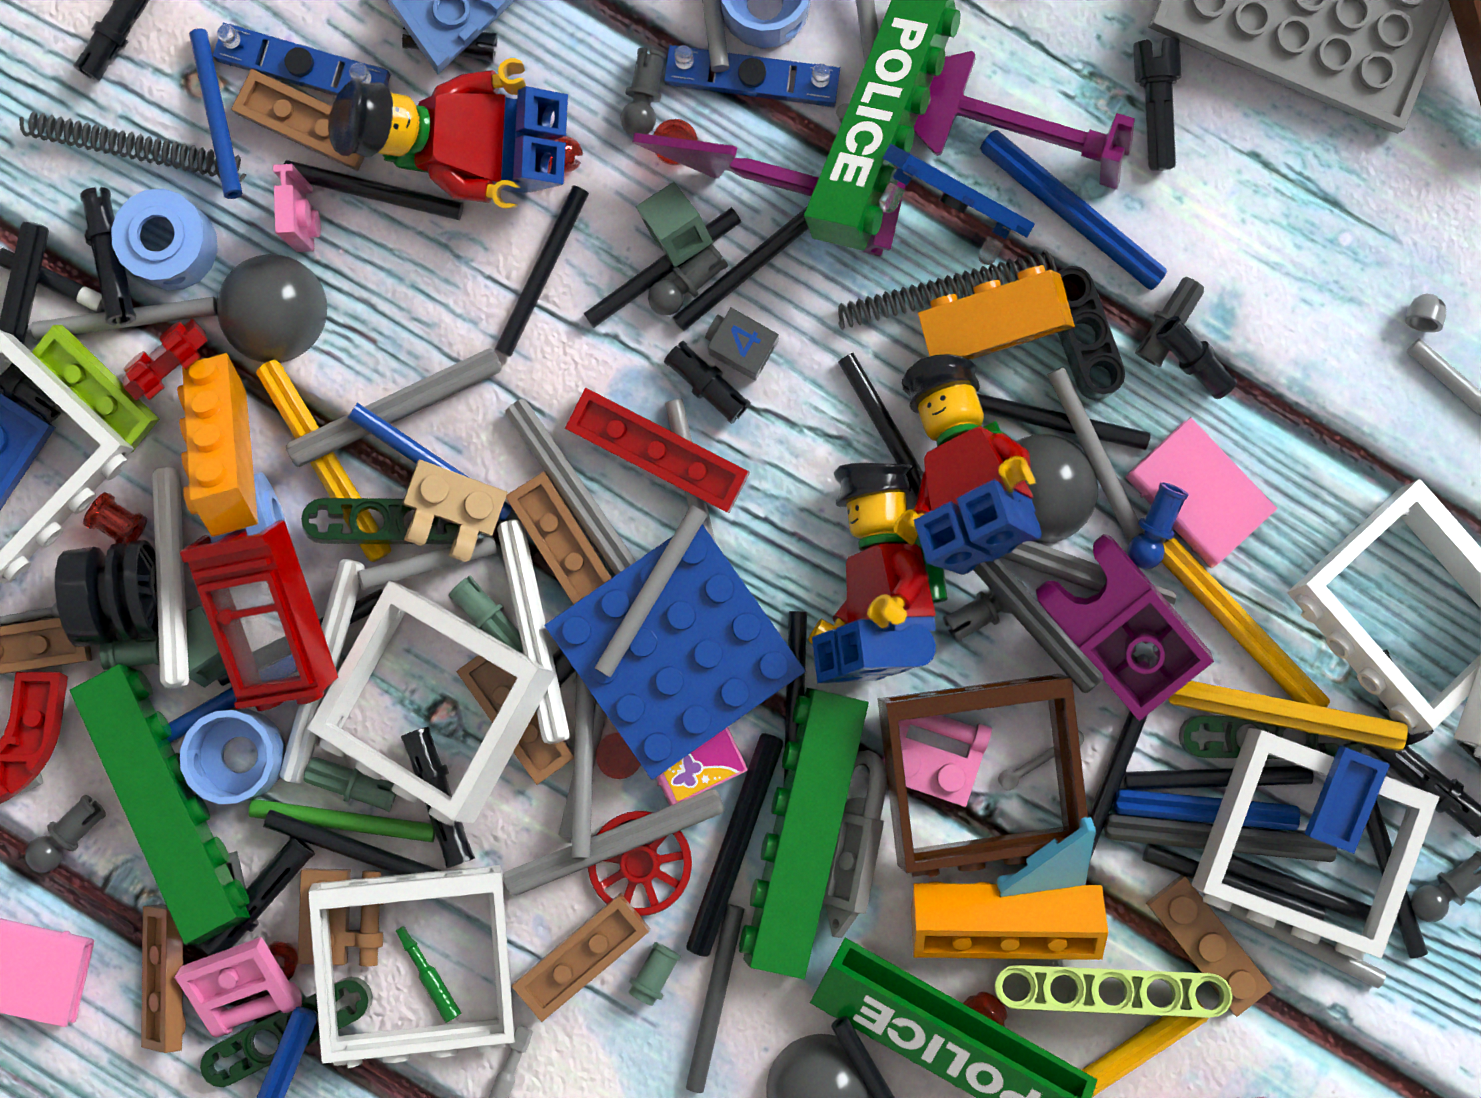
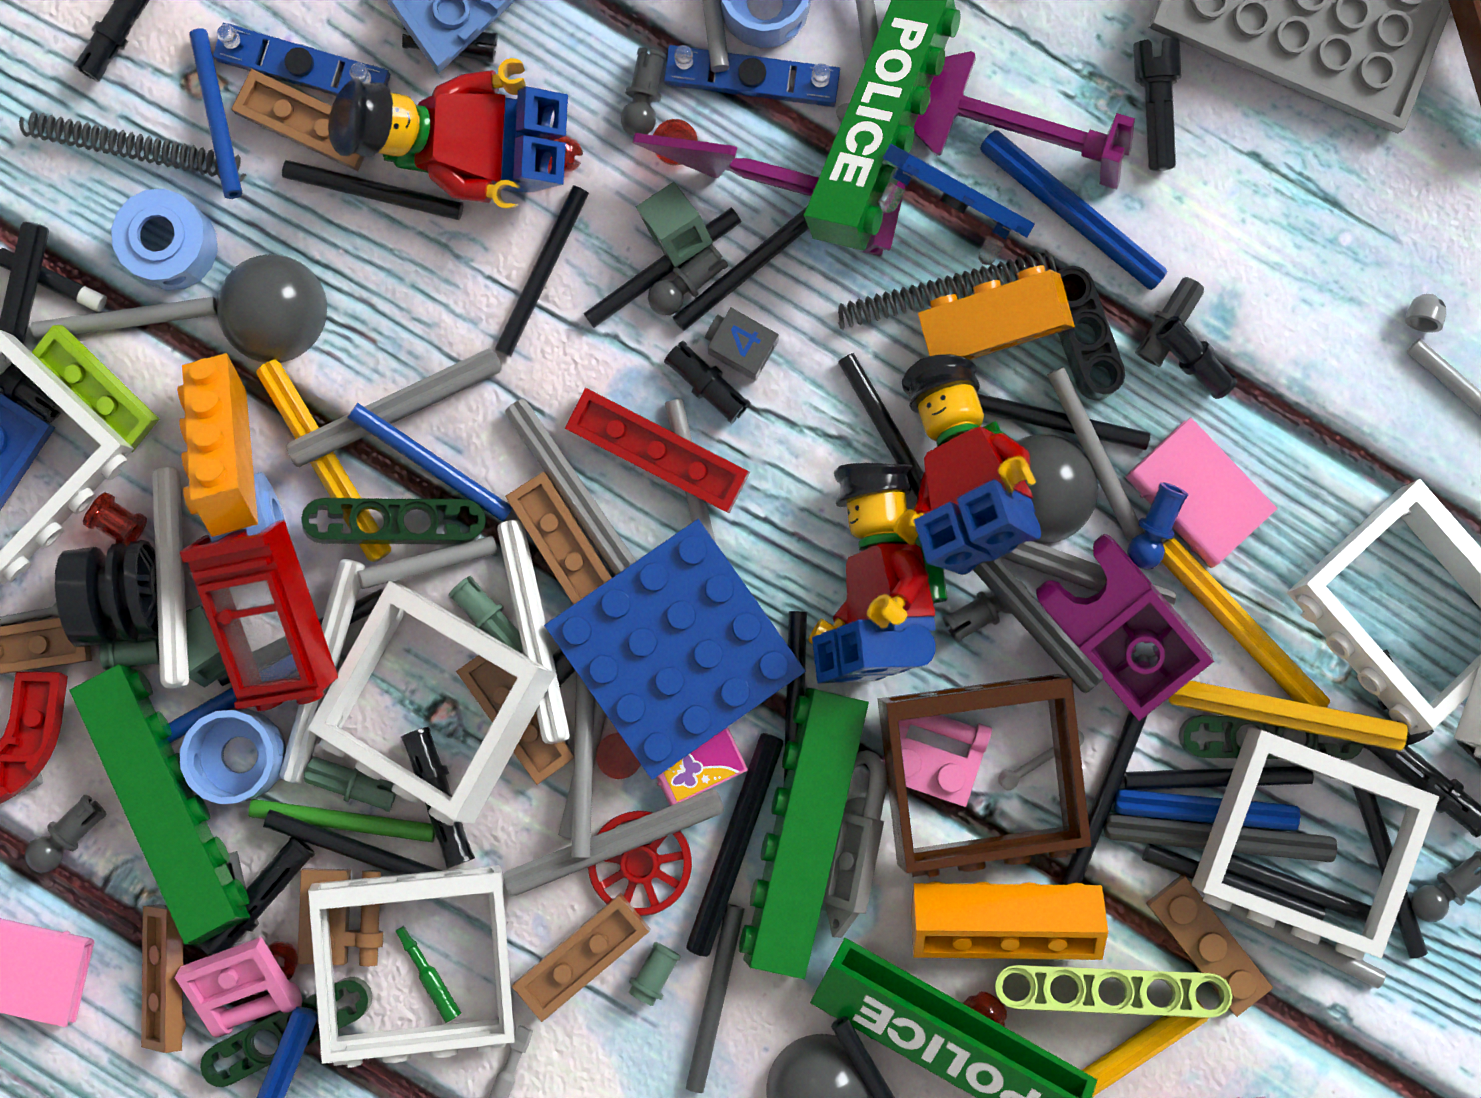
(109, 270): black pin -> none
(178, 347): red plate -> none
(294, 215): bright pink plate -> none
(454, 499): tan plate -> none
(651, 591): light grey bar -> none
(1054, 864): medium azure tile -> none
(1347, 799): blue tile -> none

